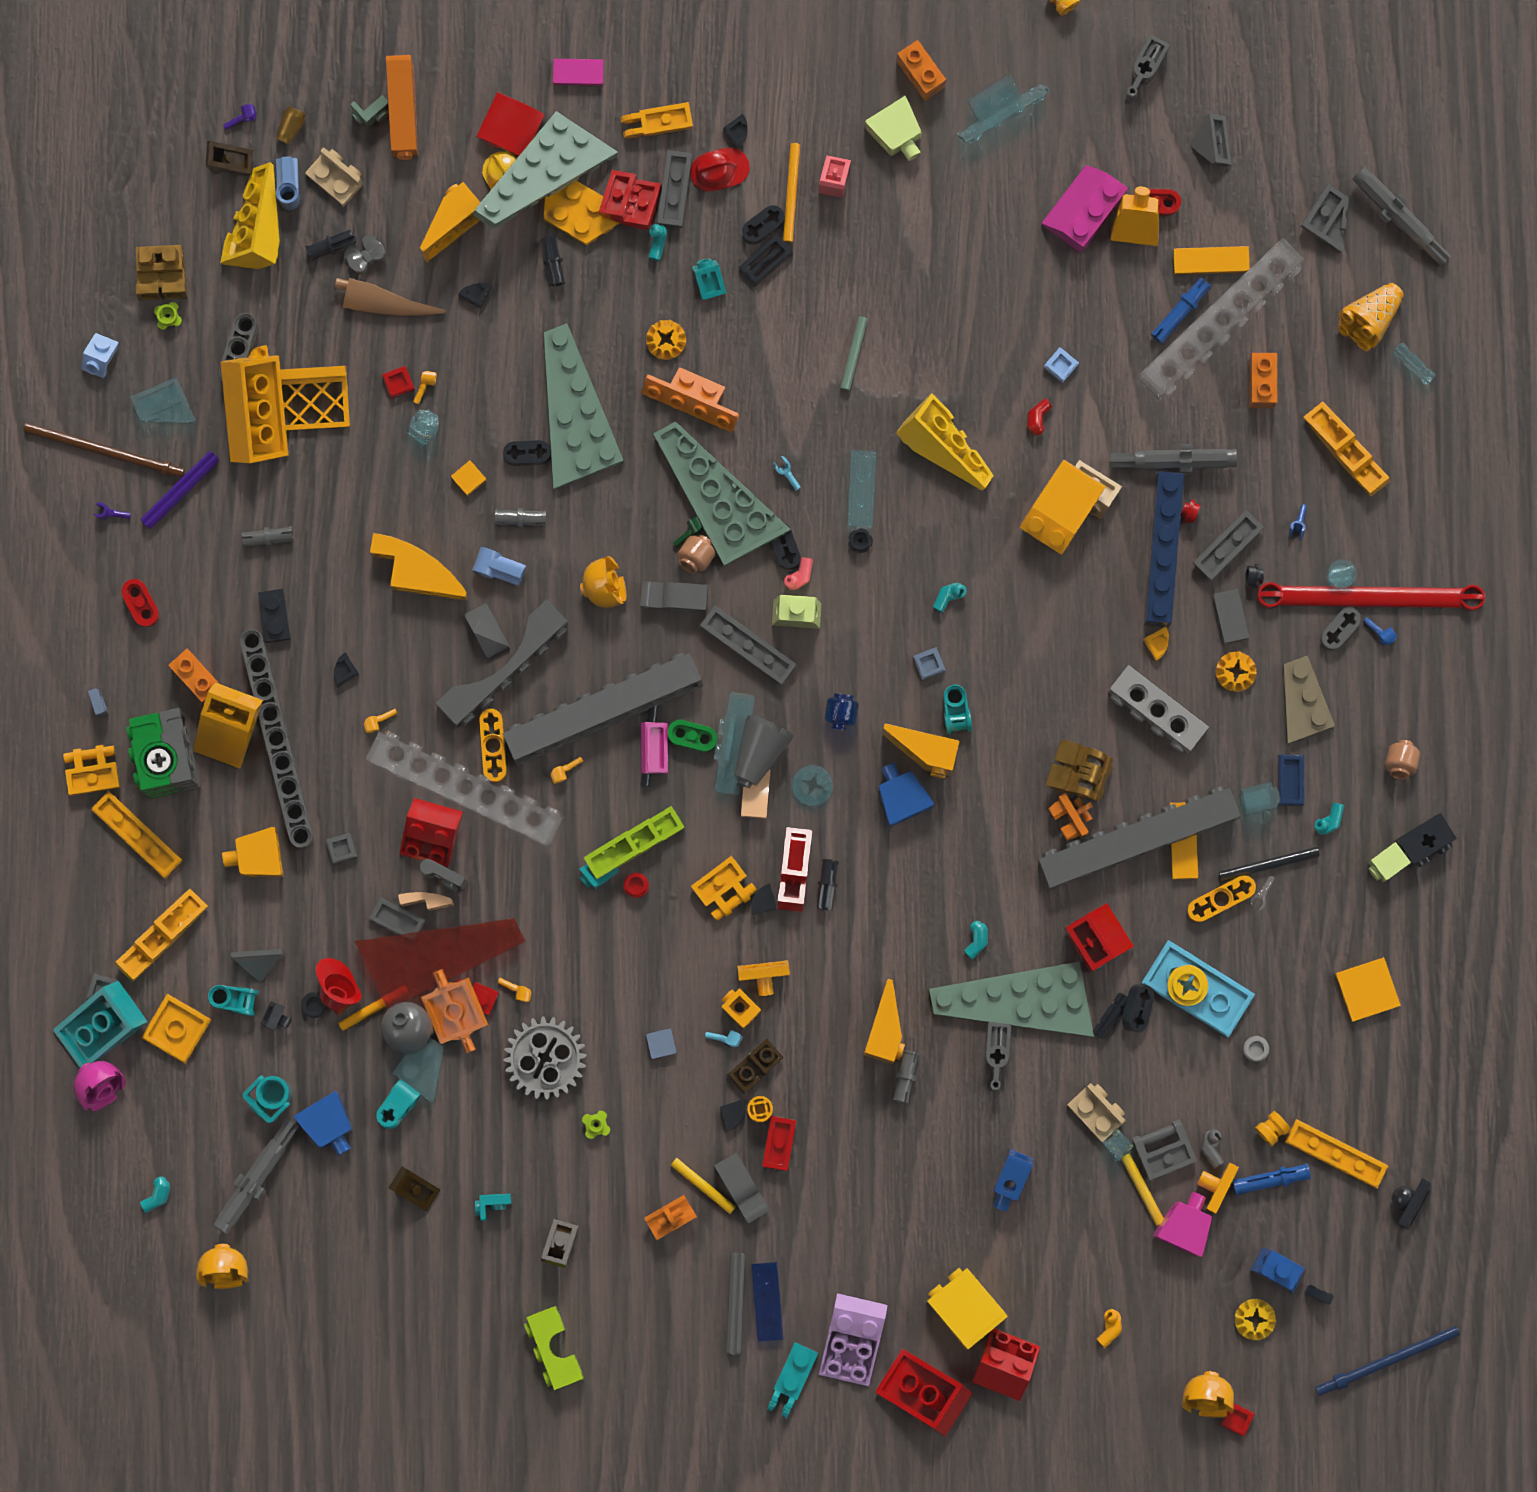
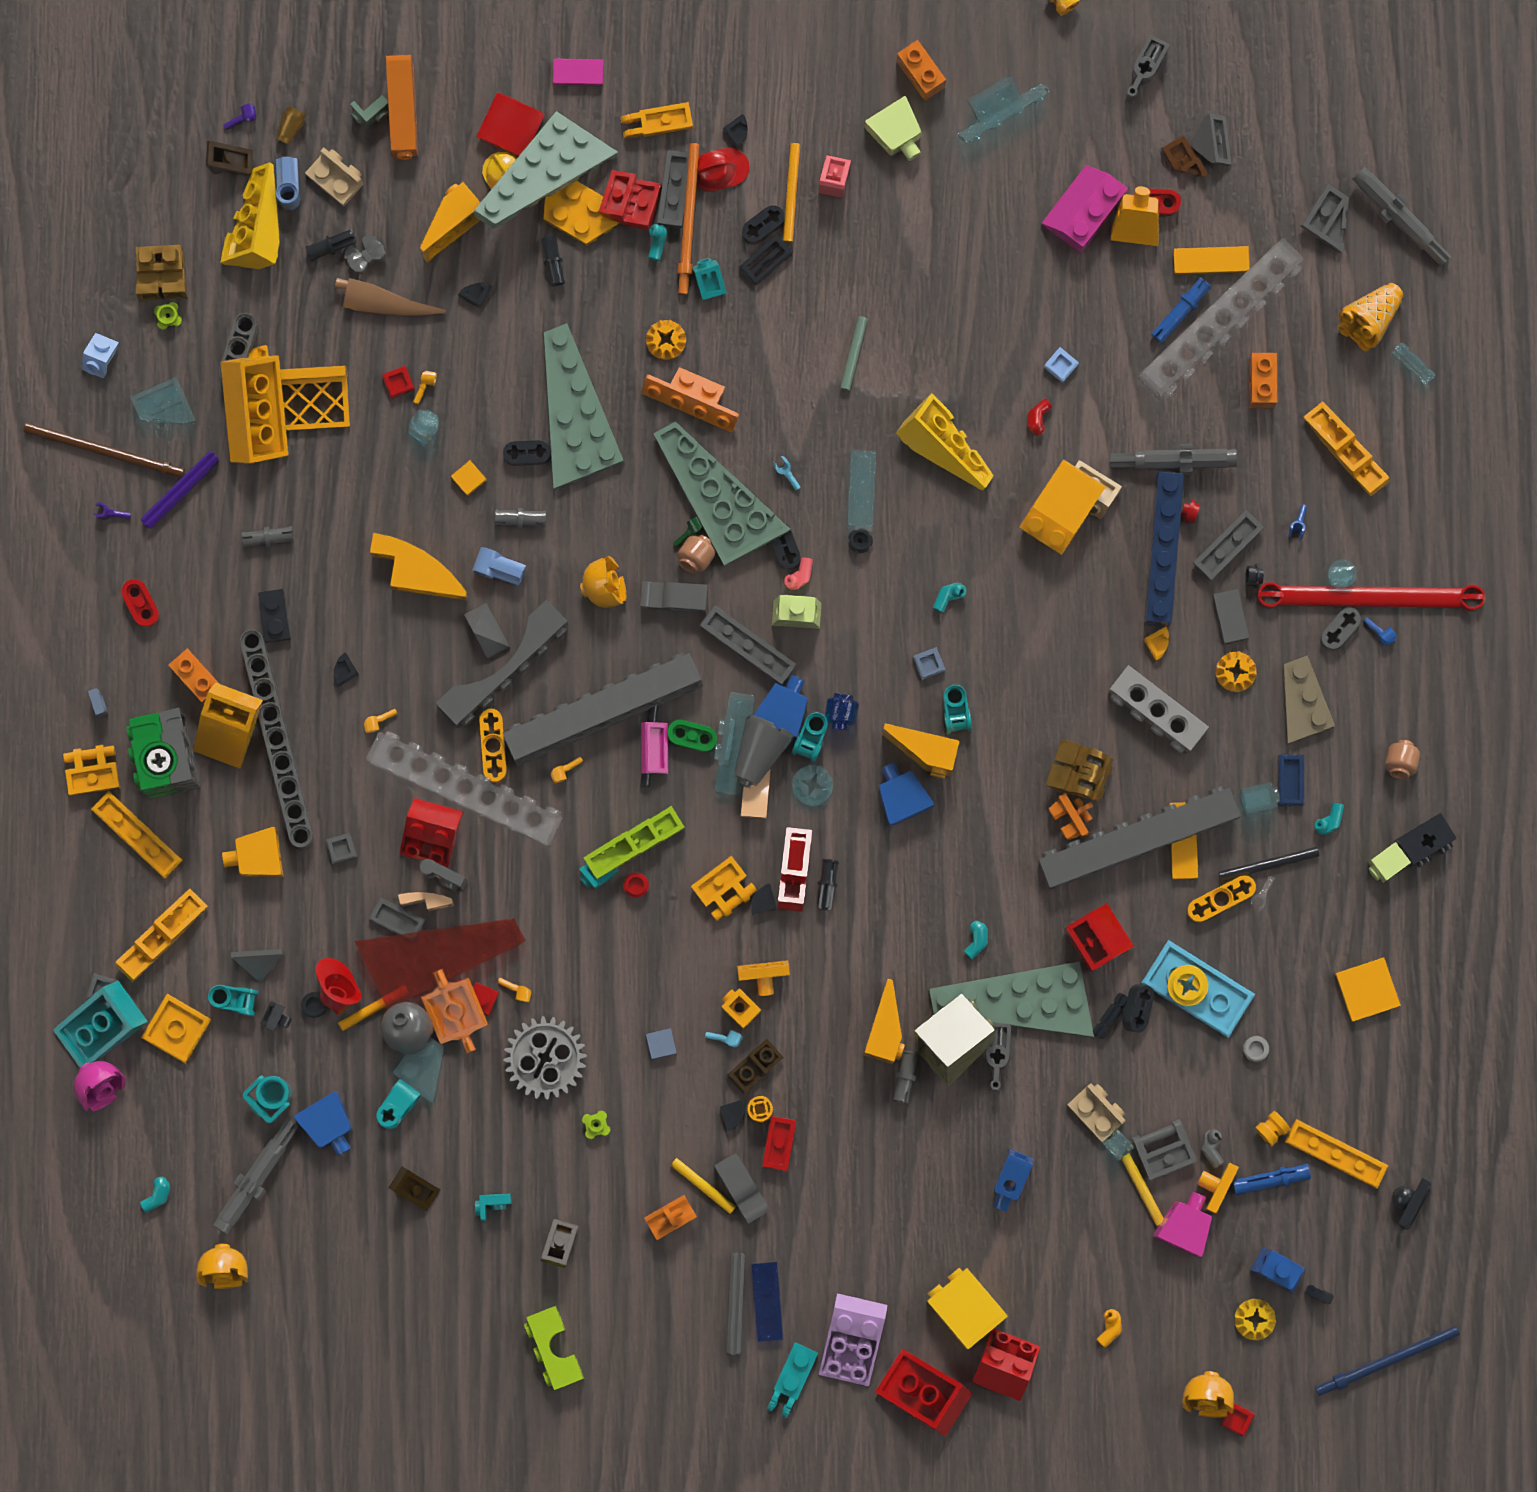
(684, 267): none -> orange bar
(785, 706): none -> blue torso
(810, 738): none -> teal piece
(954, 1038): none -> slope
(1182, 157): none -> reddish brown slope

